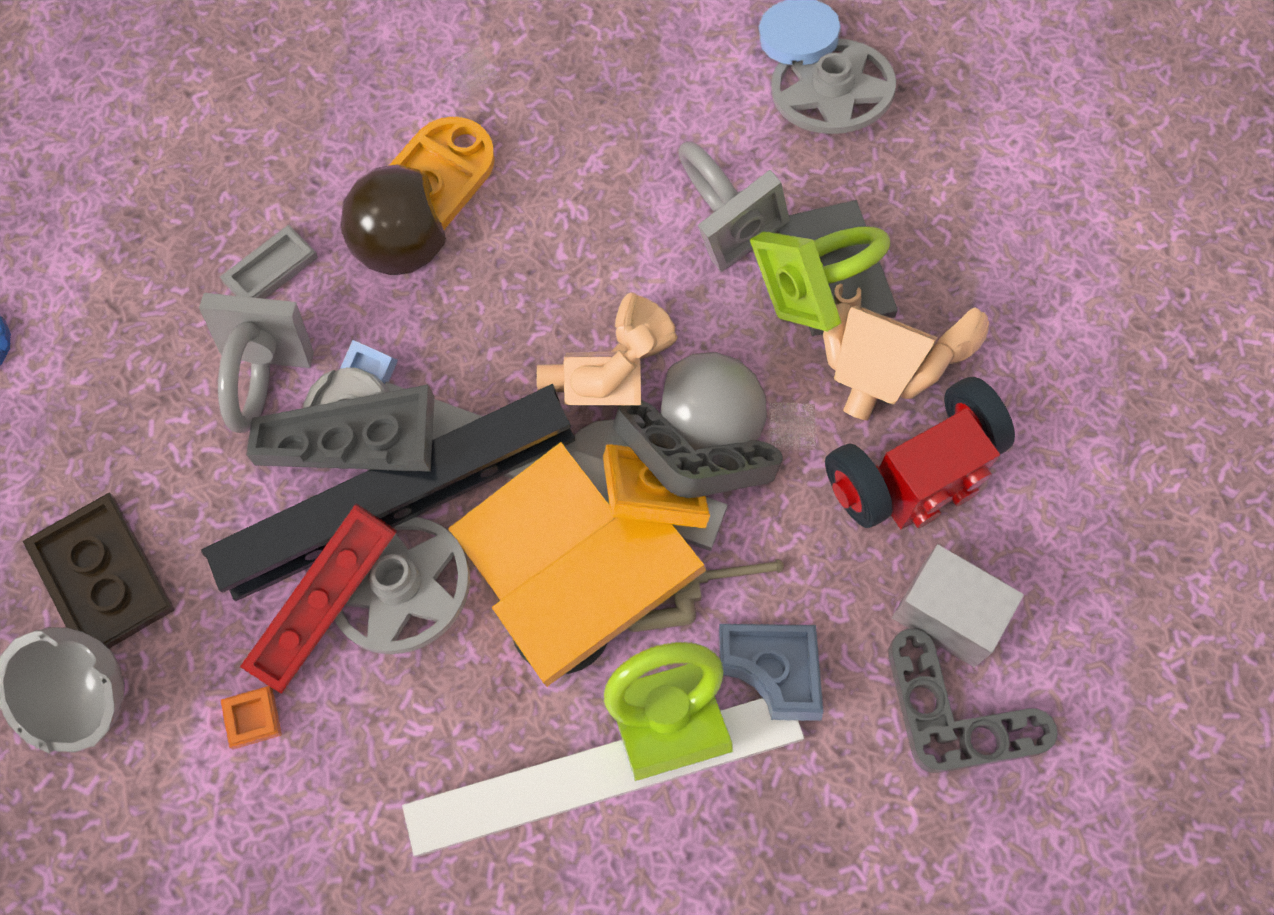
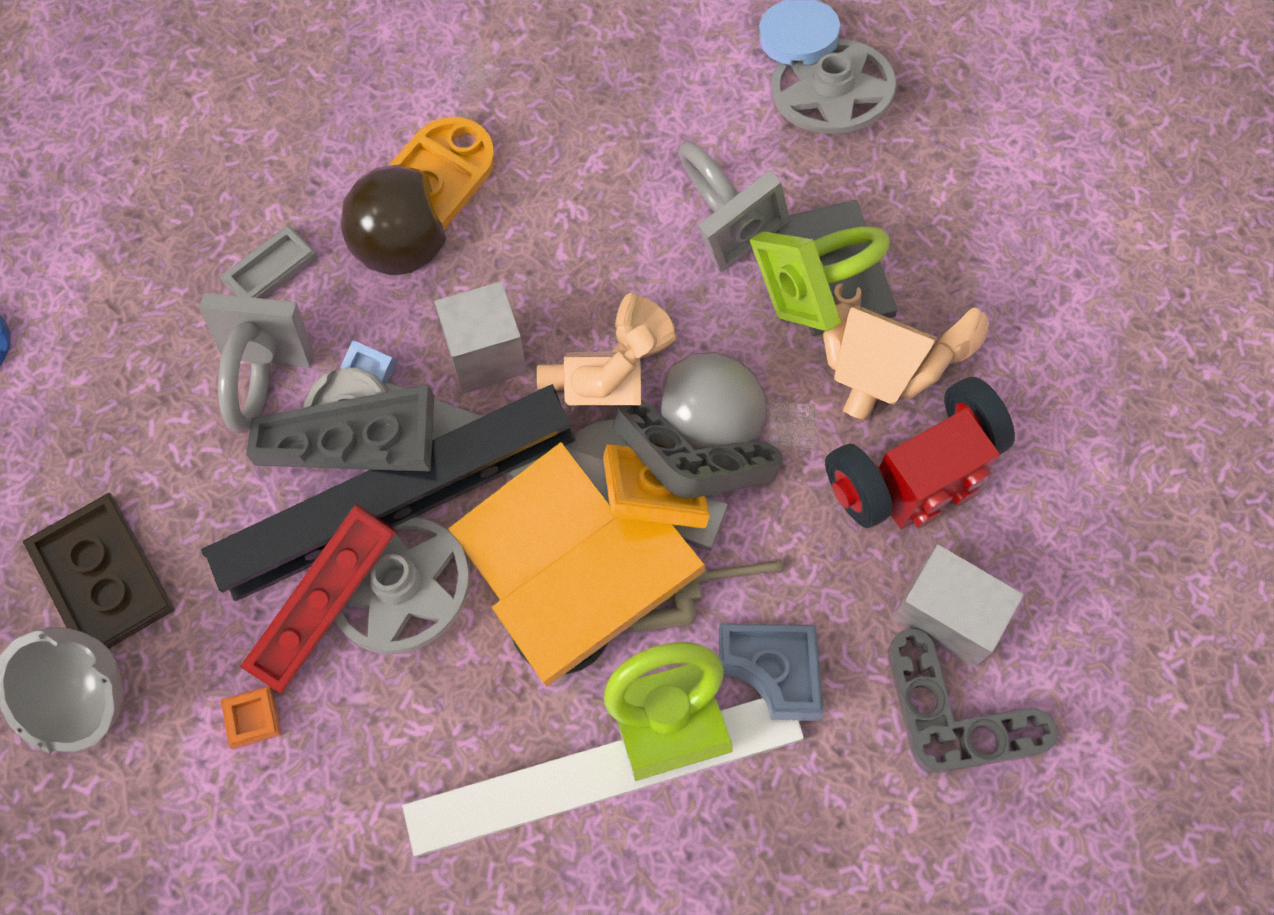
(481, 336): none -> flat silver piece

